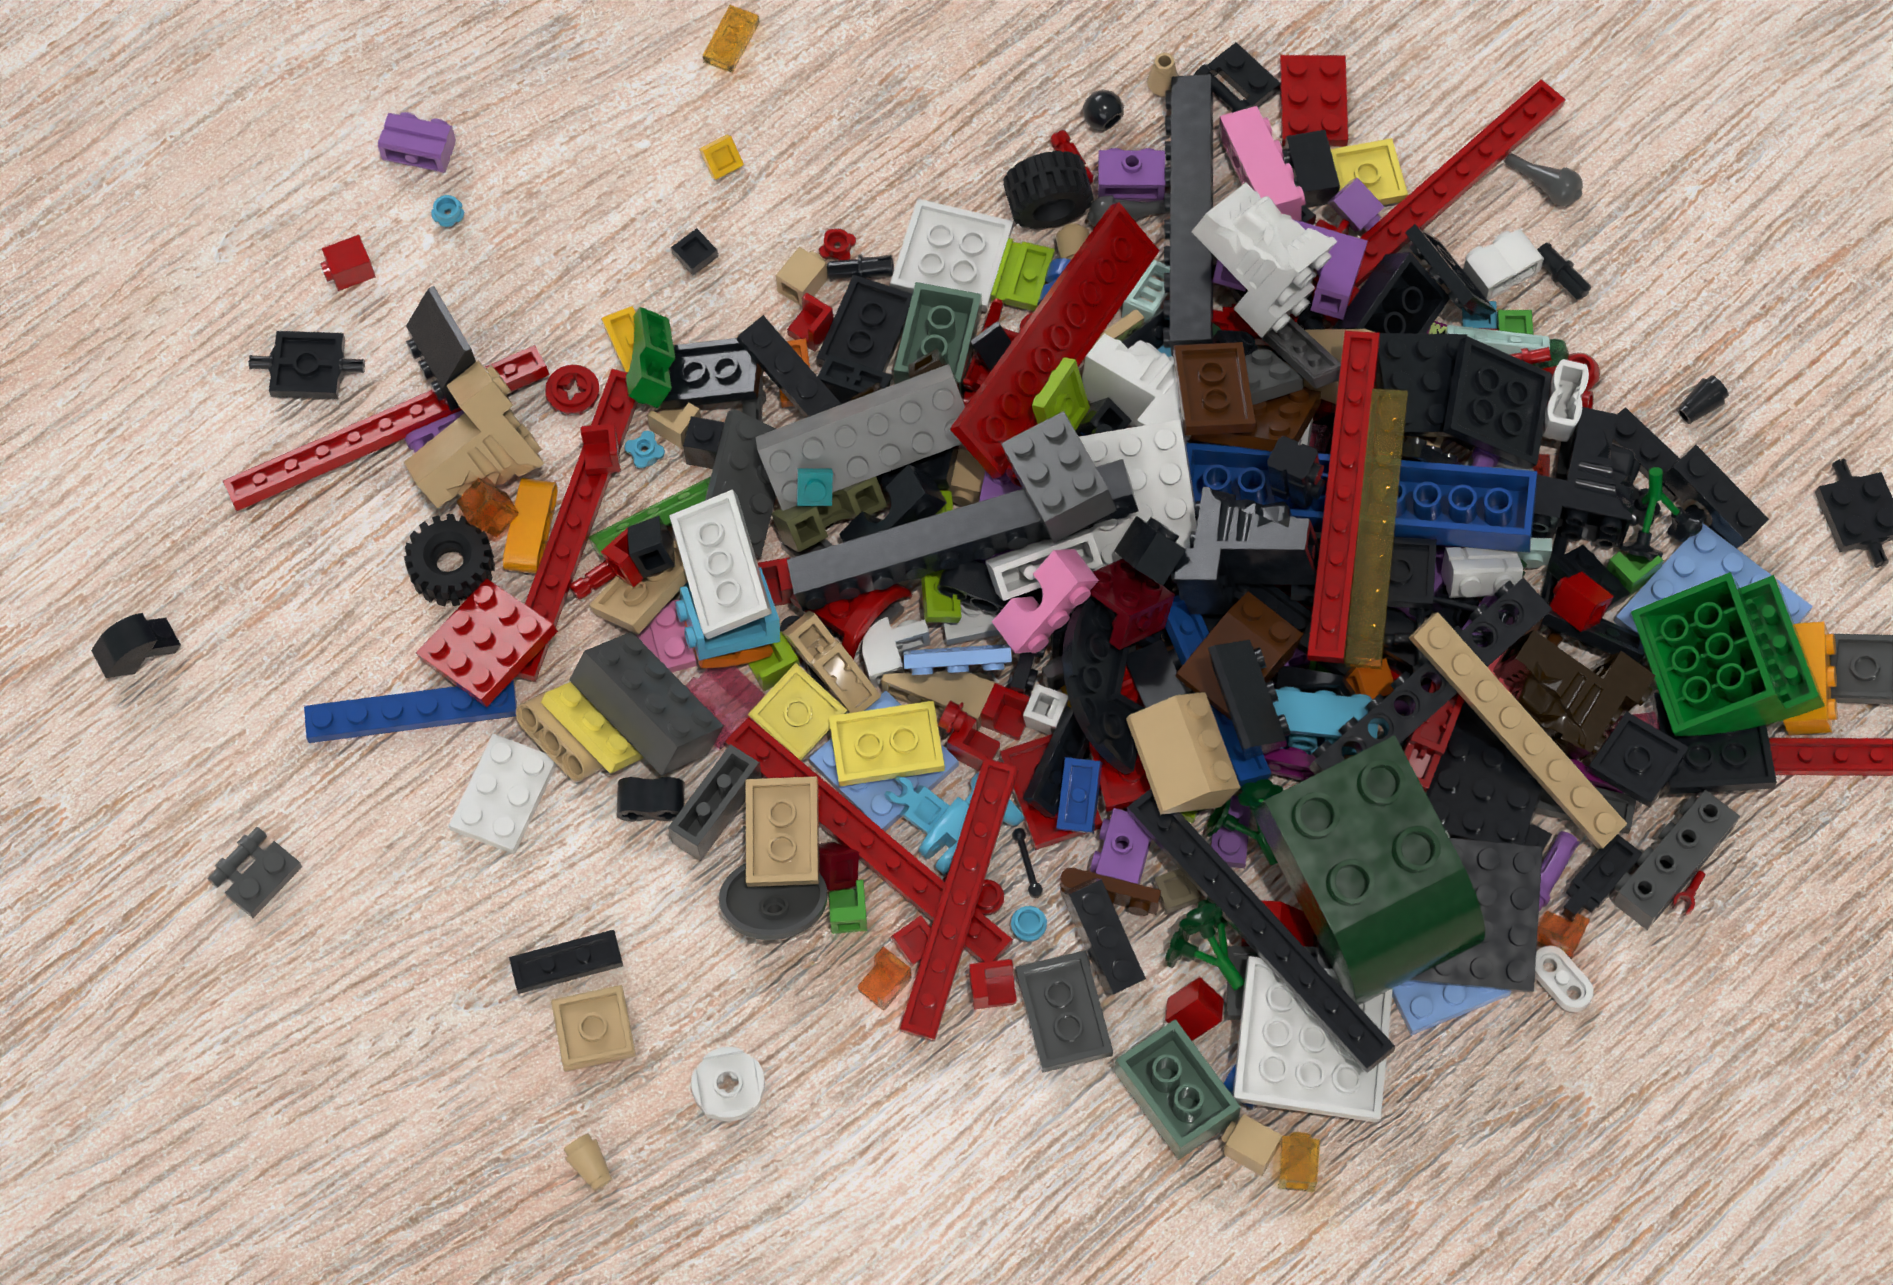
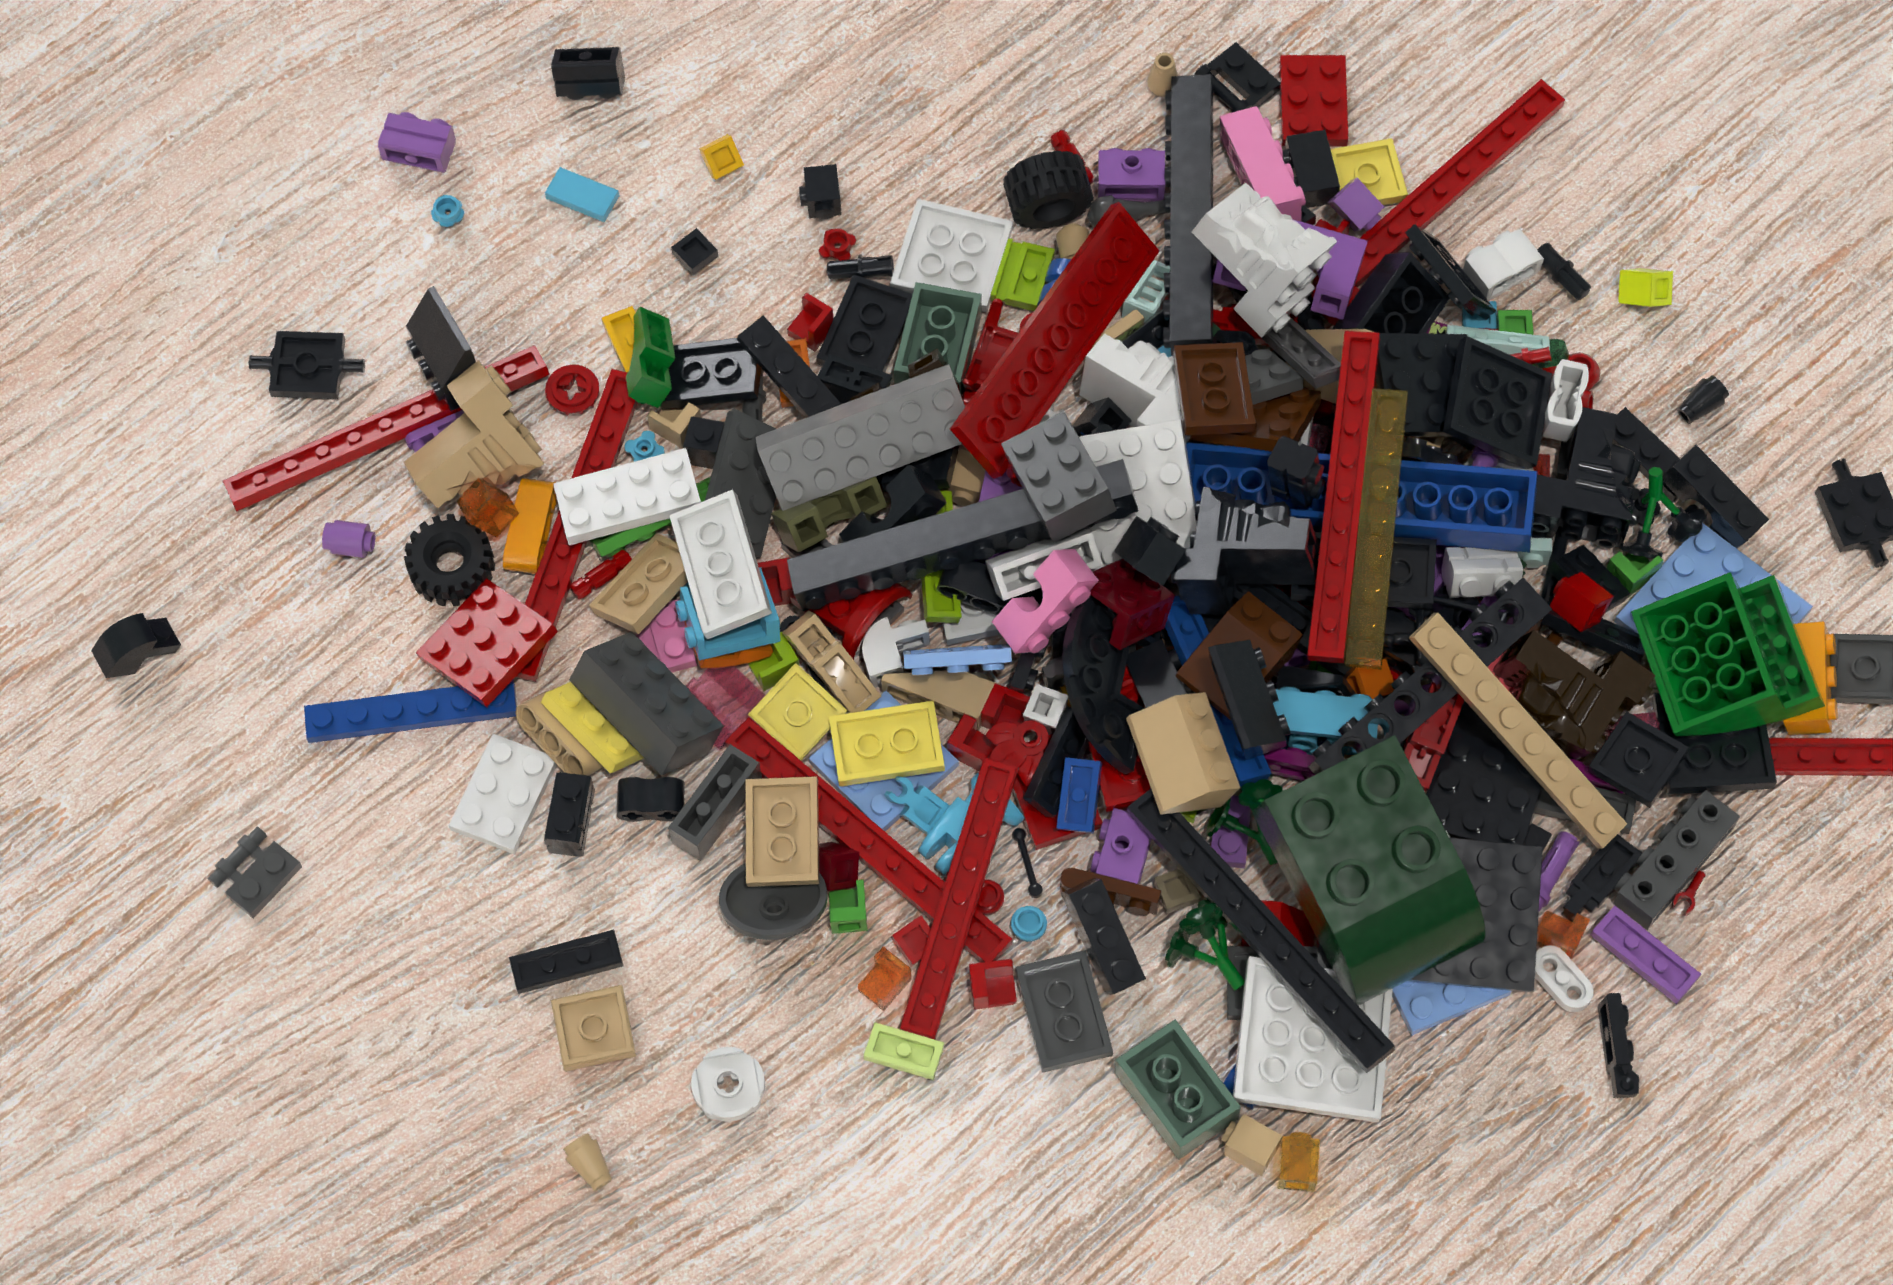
(347, 263): red brick -> none
(348, 538): none -> medium lavender brick
(569, 814): none -> black brick
(582, 194): none -> medium azure tile
(588, 72): none -> black brick
(601, 449): red panel -> none
(619, 560): red panel -> none
(626, 496): none -> white plate
(651, 546): black brick -> none
(731, 38): clear yellow plate -> none
(801, 274): tan brick -> none
(814, 486): teal plate -> none
(821, 192): none -> black brick
(904, 1051): none -> yellowish green plate
(952, 717): red plate -> none
(991, 345): black slope -> none
(1014, 750): none -> red plate
(1062, 393): lime plate -> none
(1103, 110): black piece -> none
(1195, 1008): red panel -> none
(1561, 185): dark grey piece -> none
(1616, 1047): none -> black hinge
(1645, 287): none -> neon yellow panel
(1645, 954): none -> medium lavender plate

